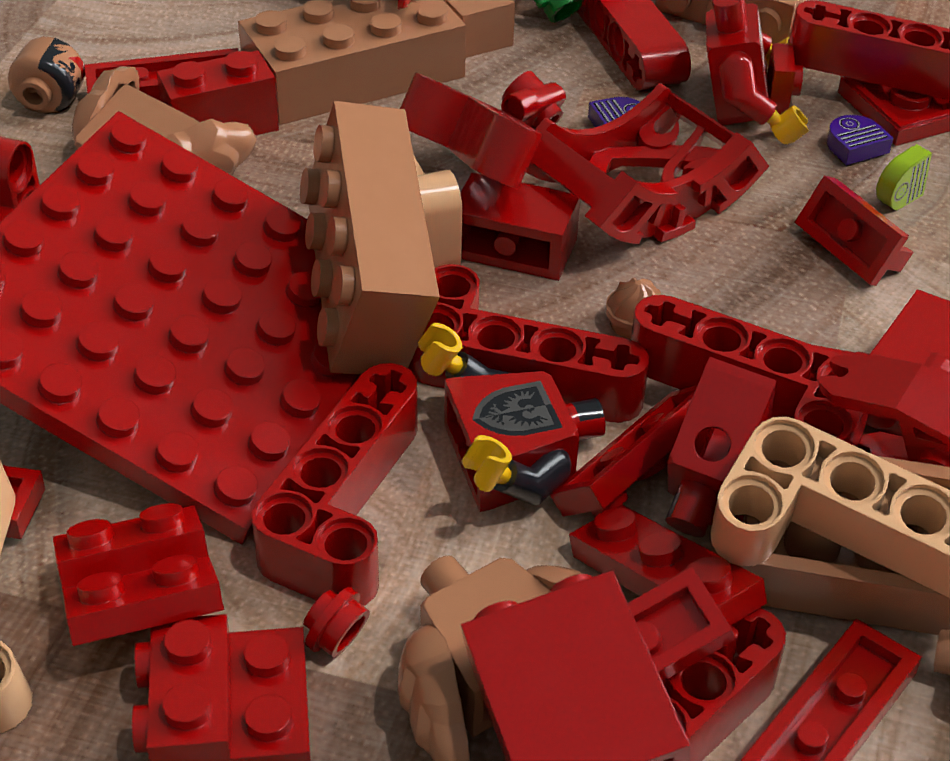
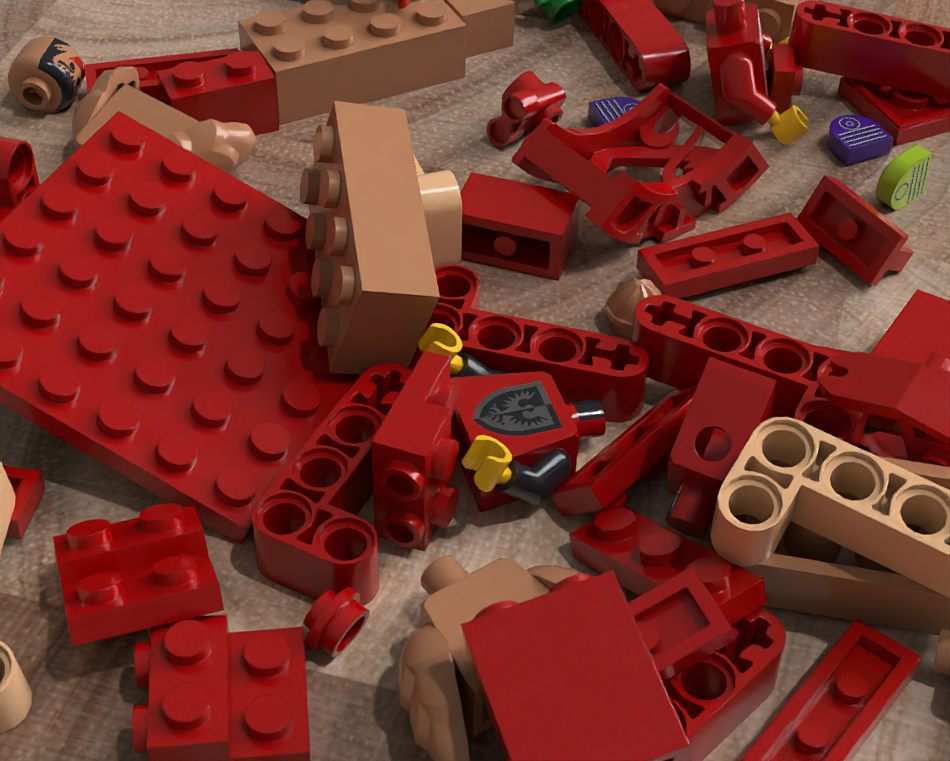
(416, 457): none -> red plate
(471, 129): red beam -> none
(728, 256): none -> red plate

